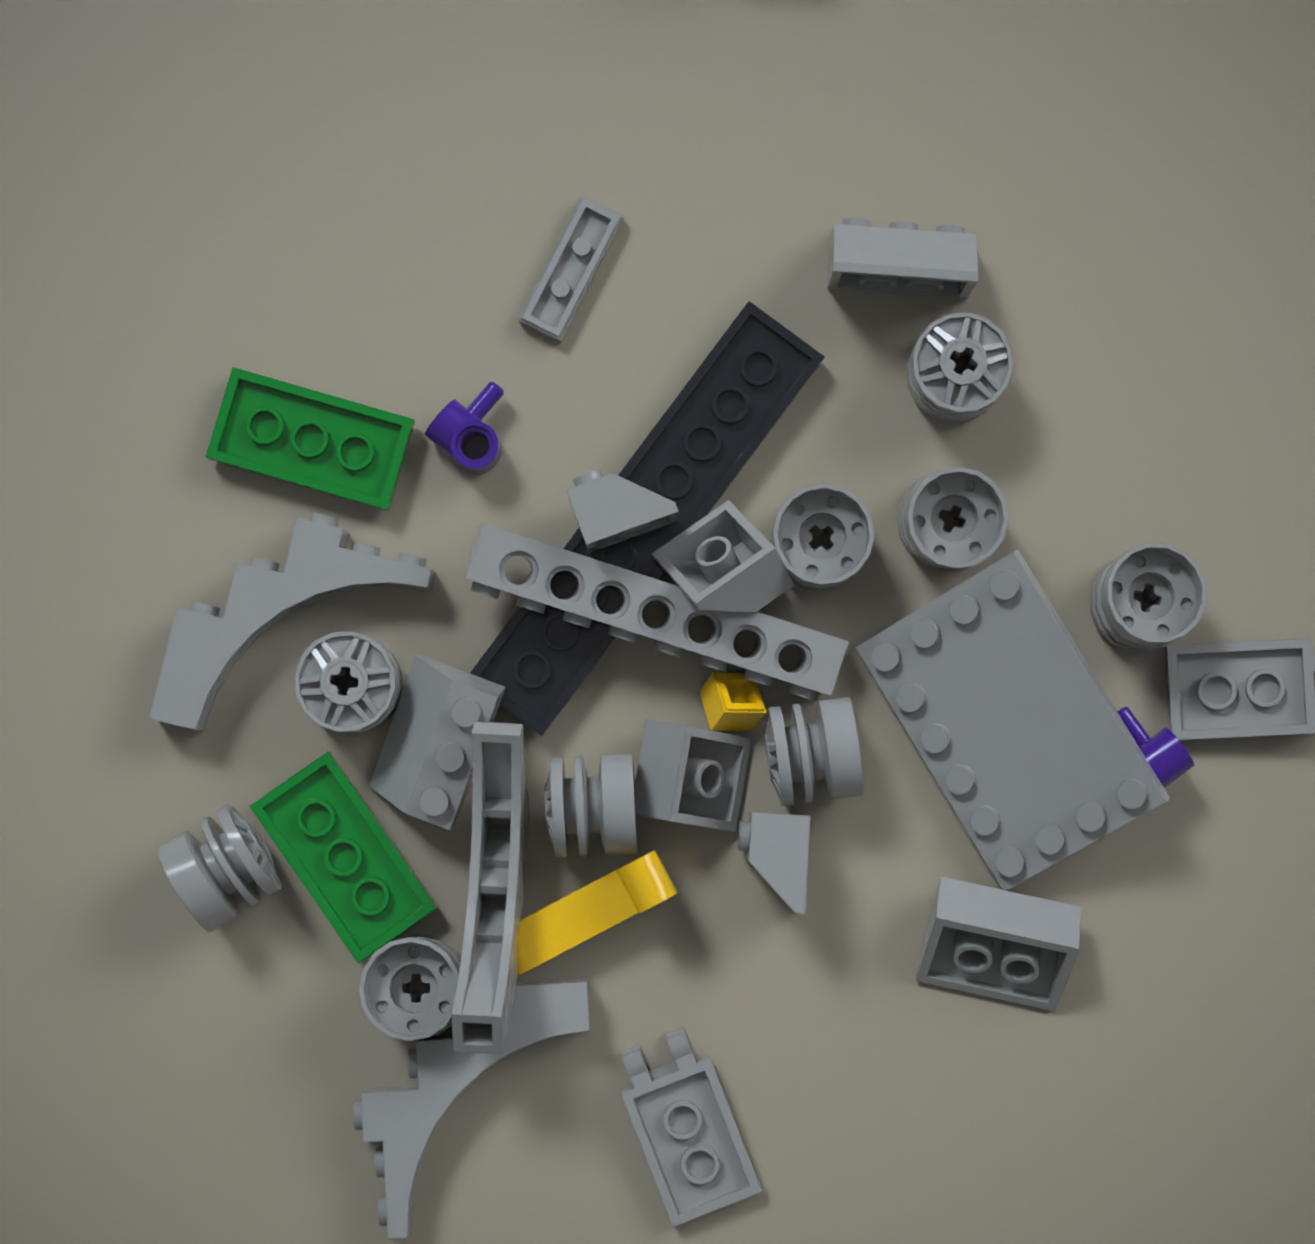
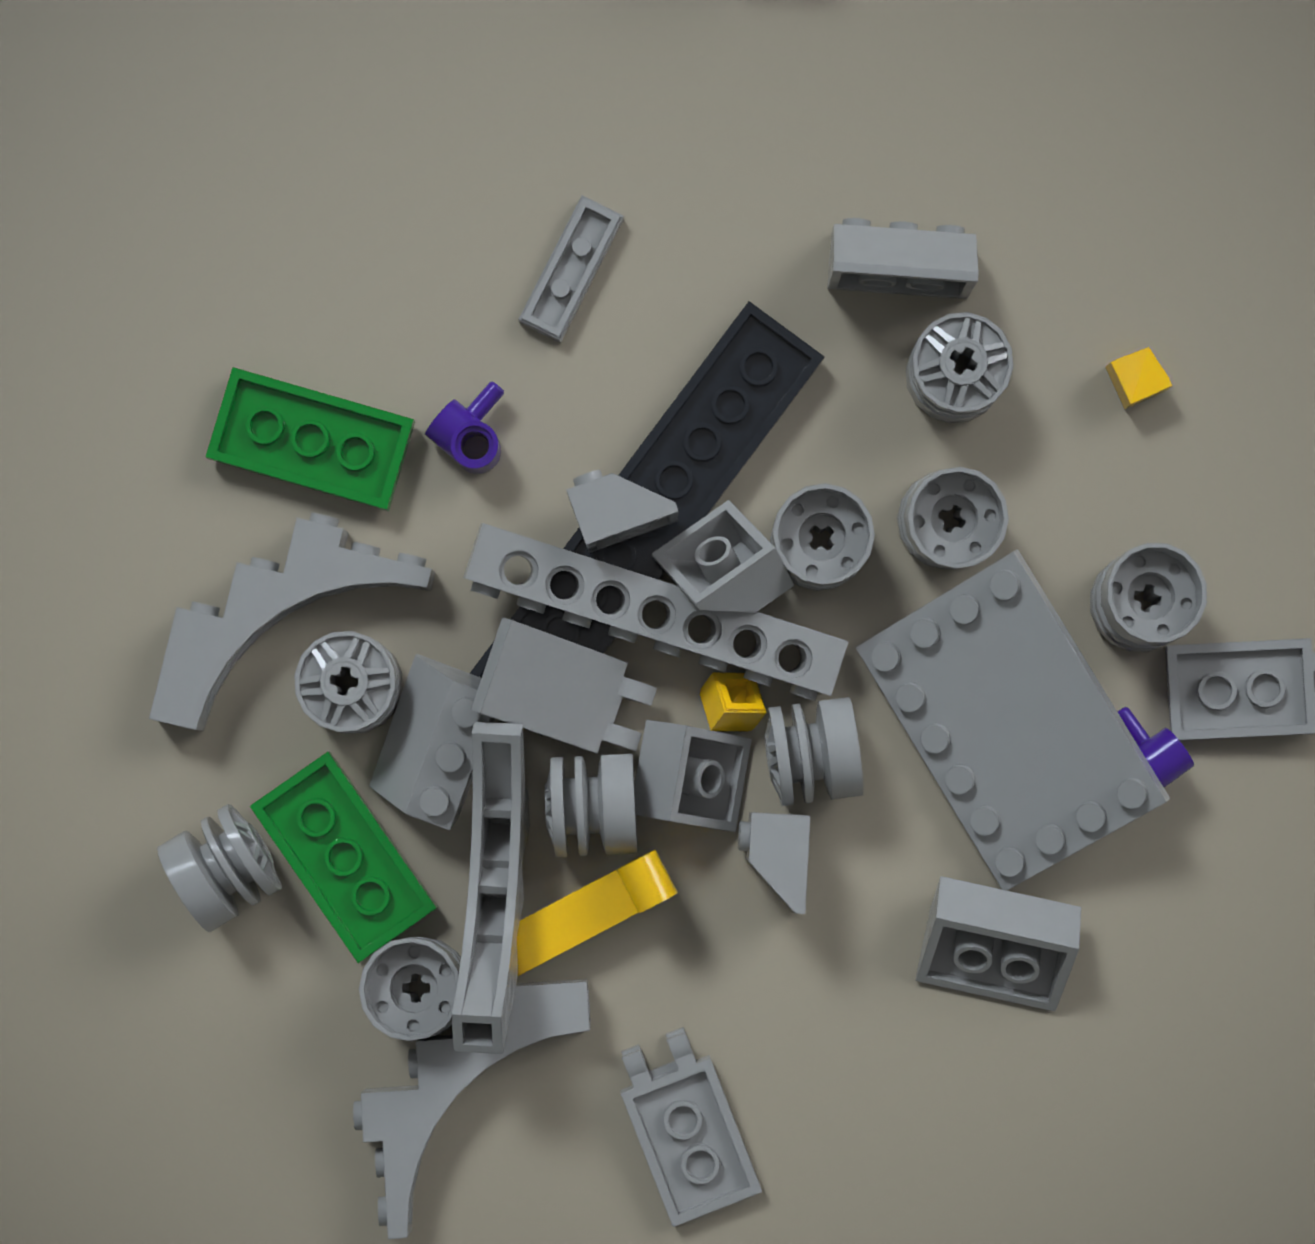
(557, 688): none -> light grey tile
(1138, 377): none -> yellow slope

